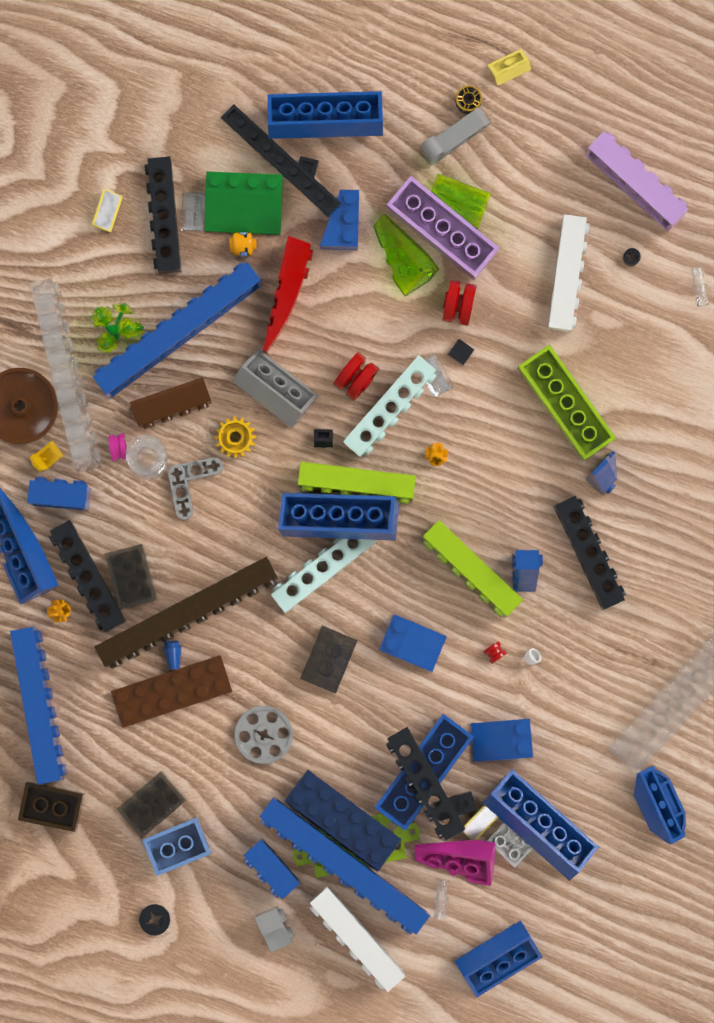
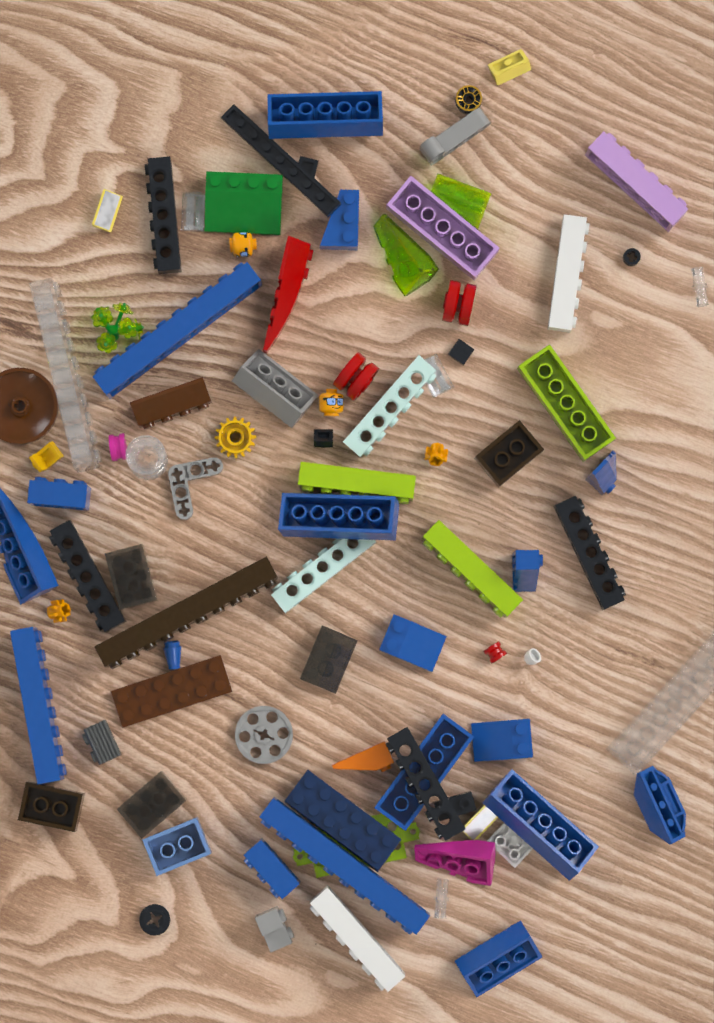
(101, 742): none -> dark grey brick
(331, 402): none -> light orange head
(370, 759): none -> orange slope
(509, 453): none -> dark brown brick

